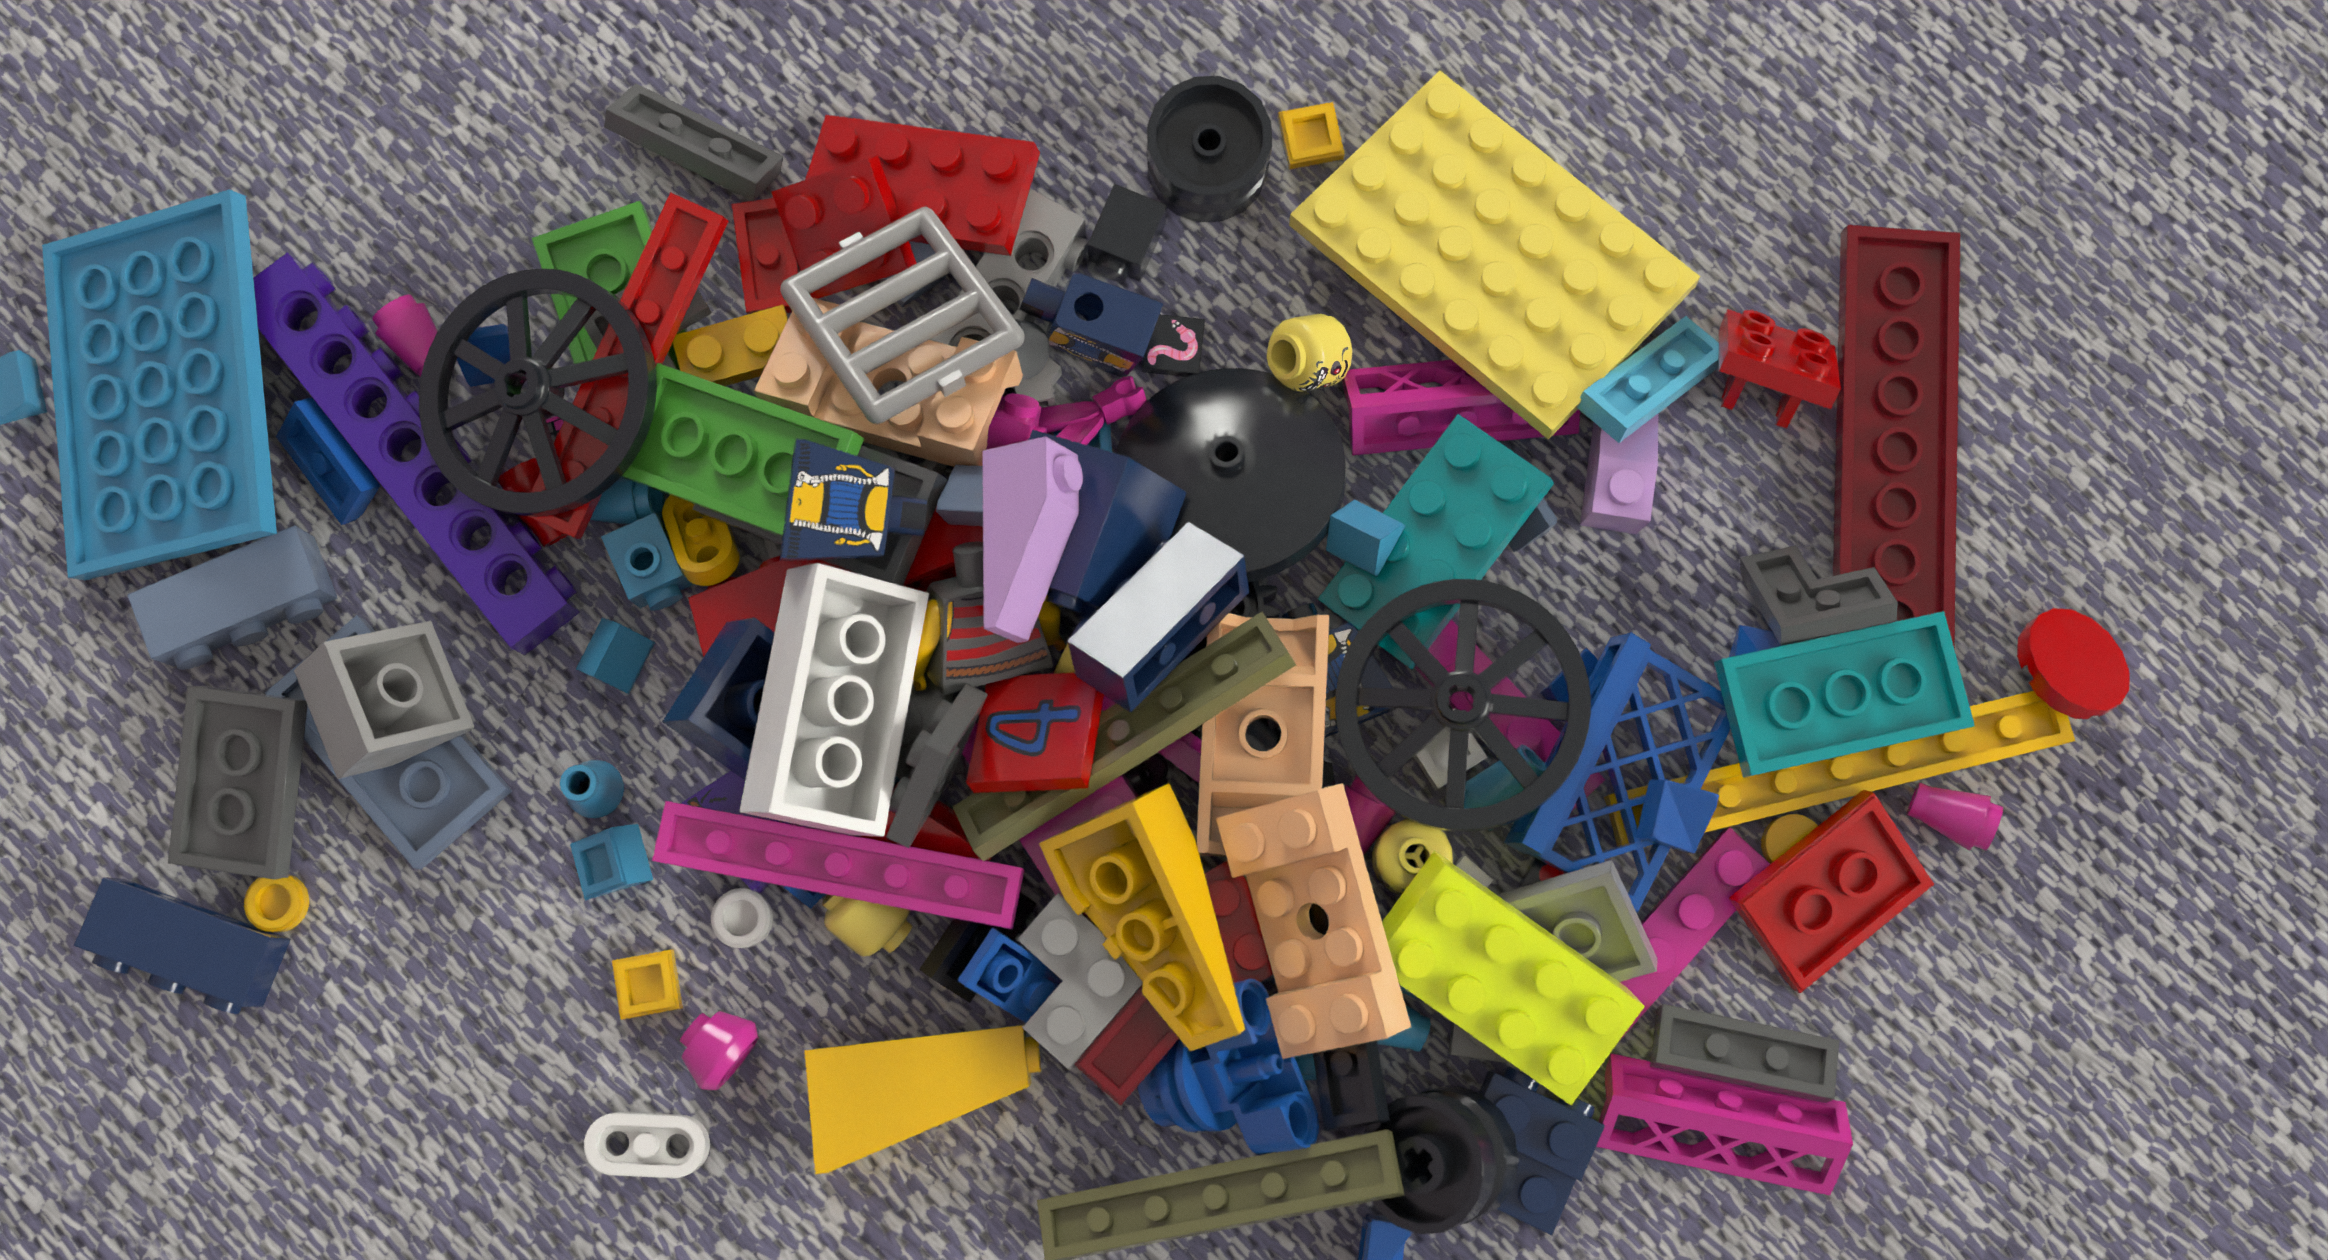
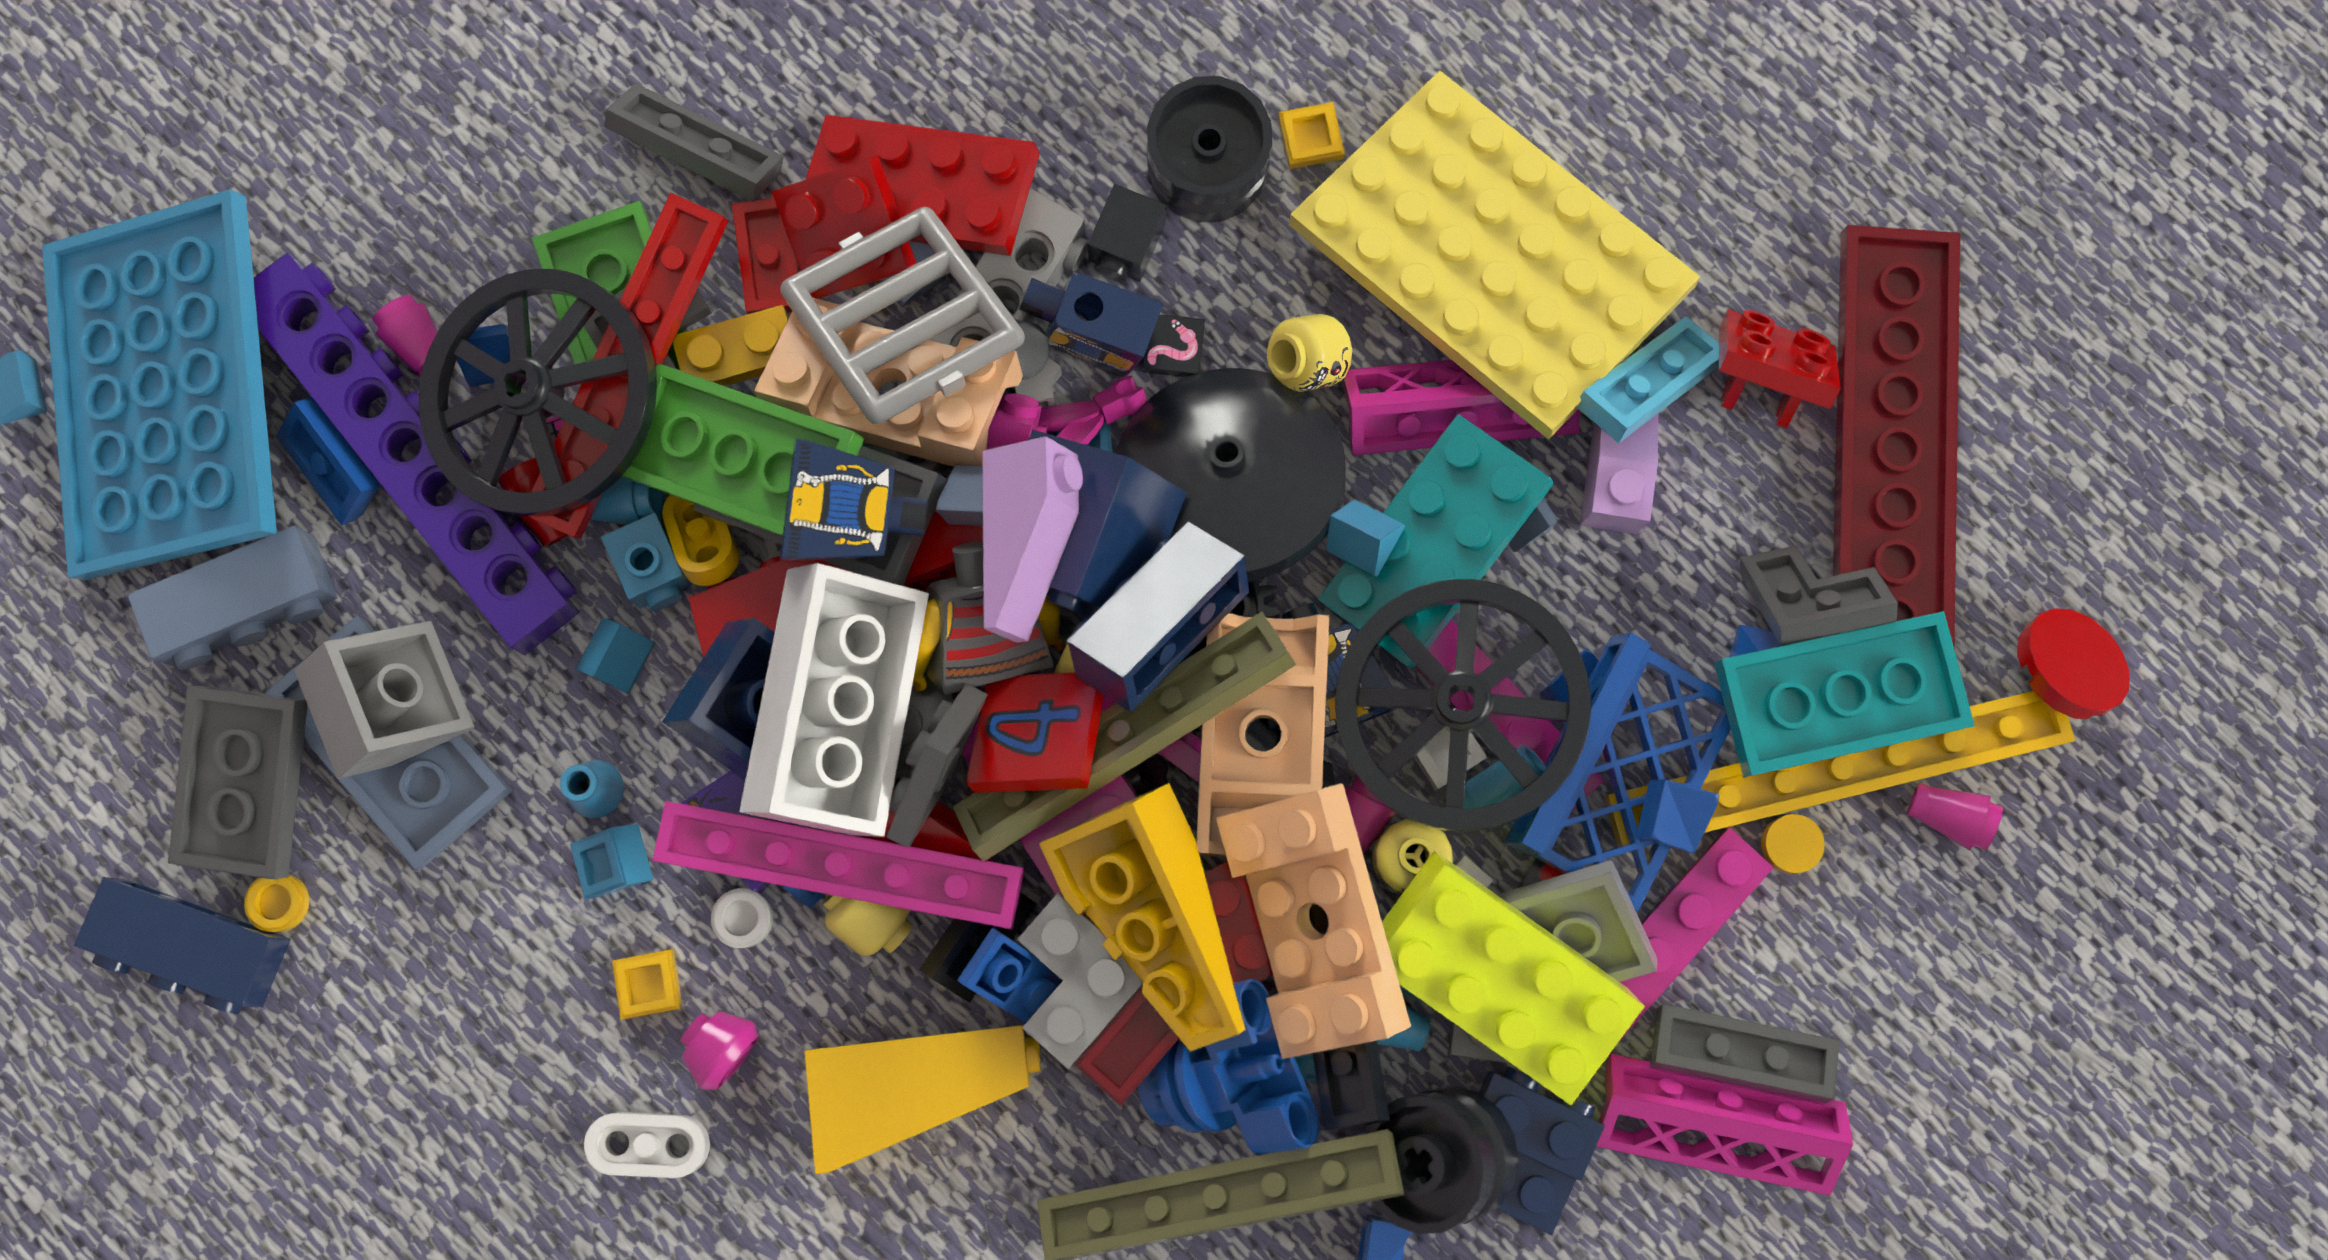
(1831, 891): red tile -> none

